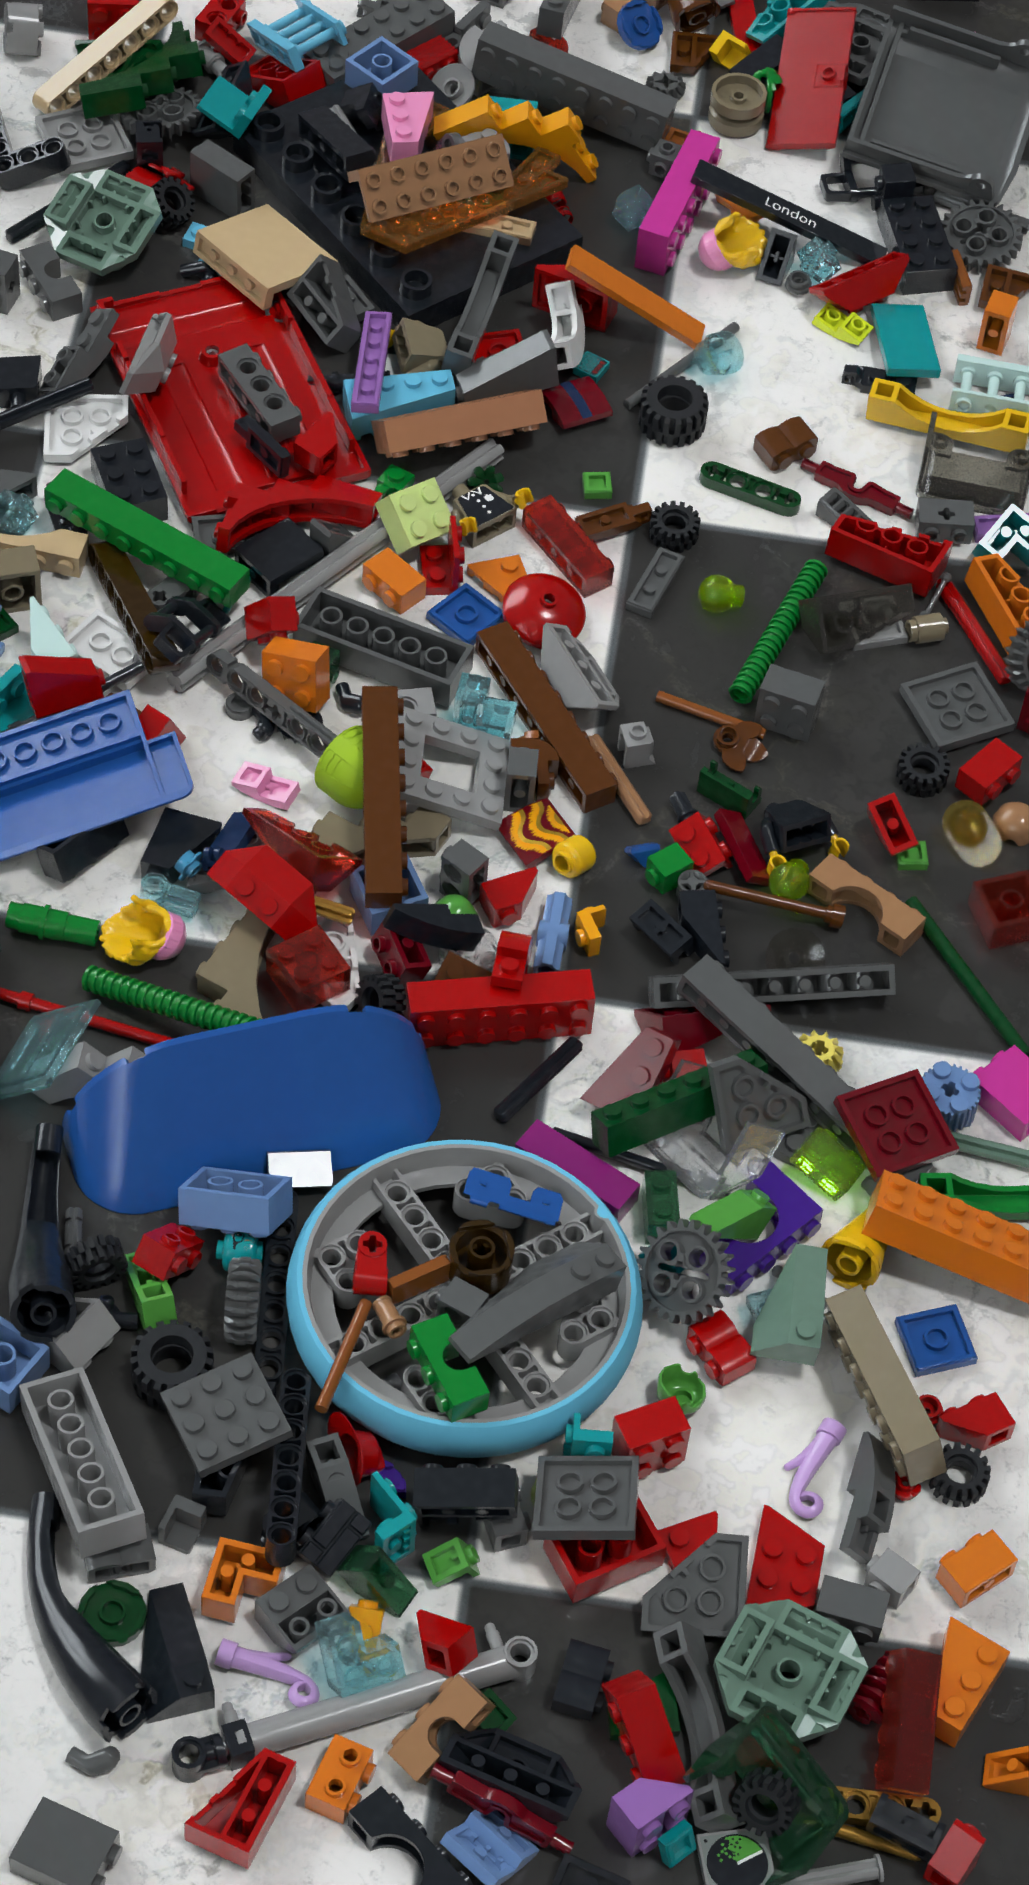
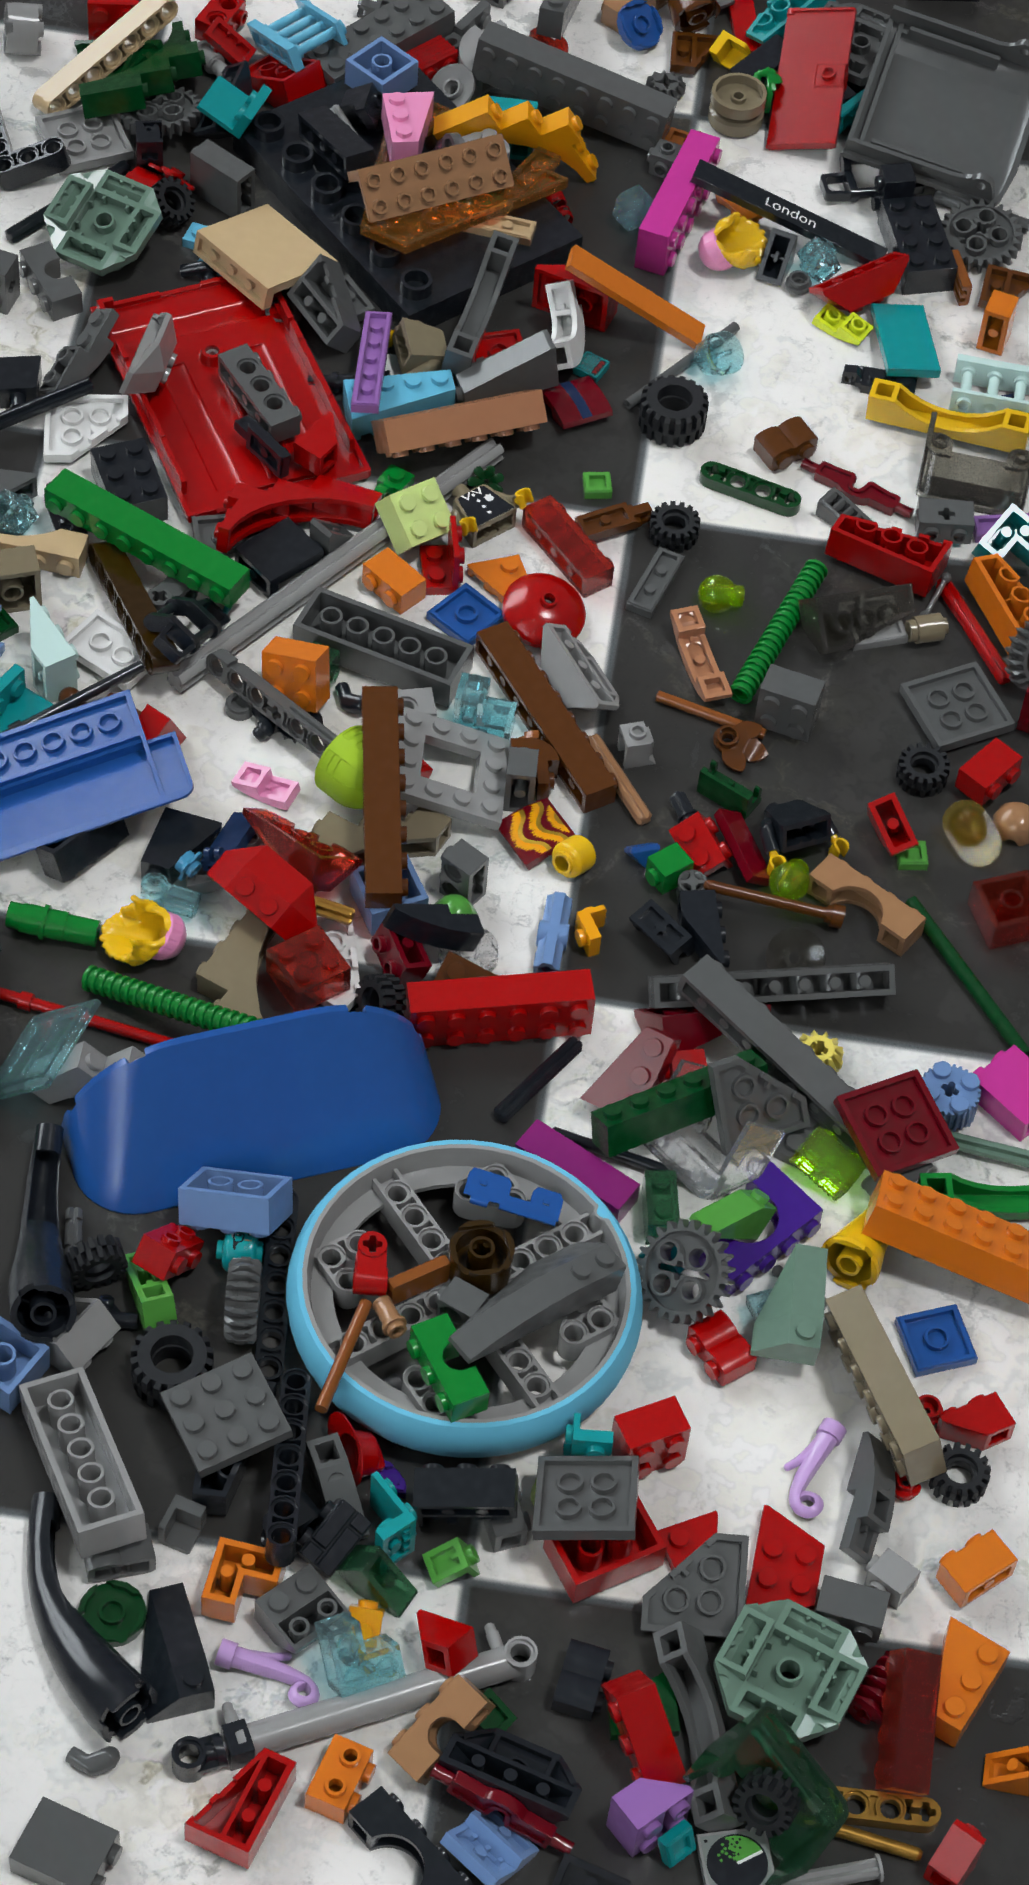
(60, 682): red slope -> none
(271, 618): red brick -> none
(305, 1167): slope -> none
(508, 896): red slope -> none
(512, 960): red arch -> none
(685, 1386): bright green hair -> none
(697, 654): none -> nougat slope
(905, 1828): black hinge -> none

